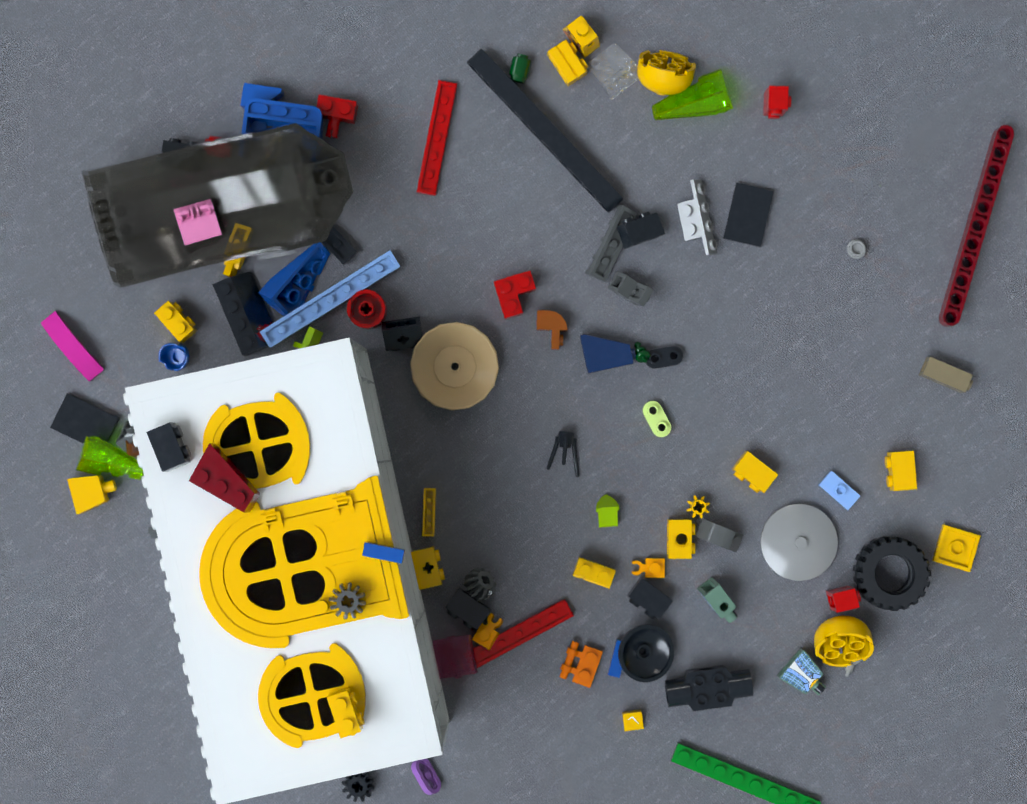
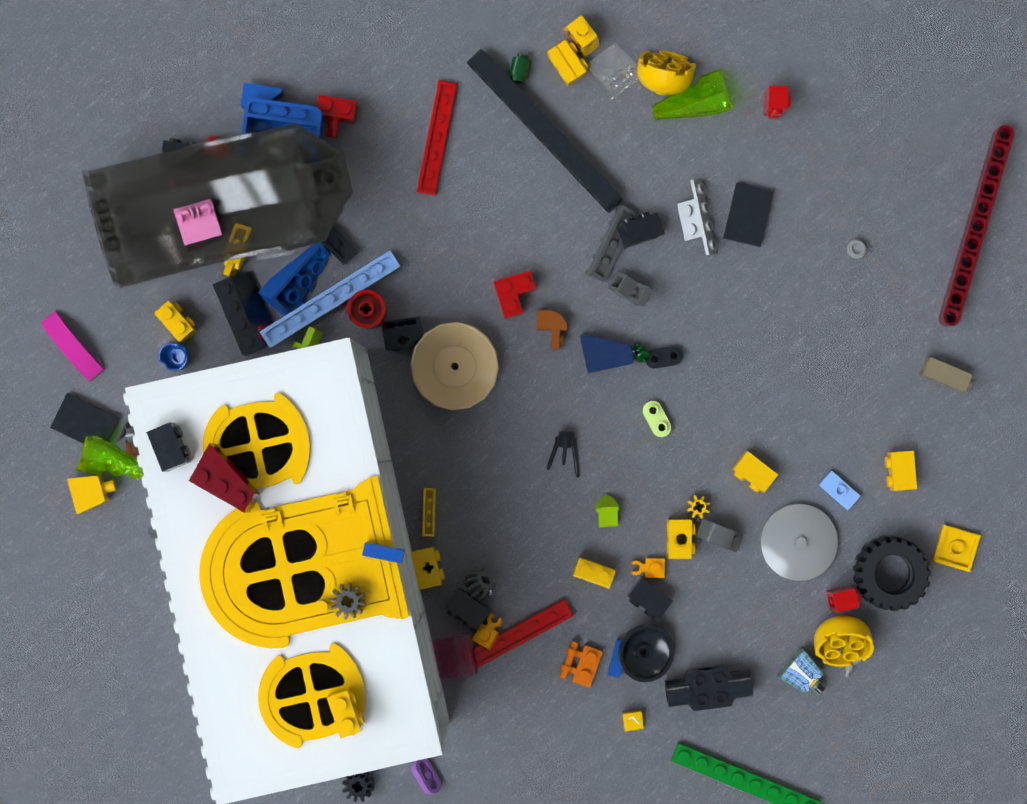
(718, 599): sand green torso -> none

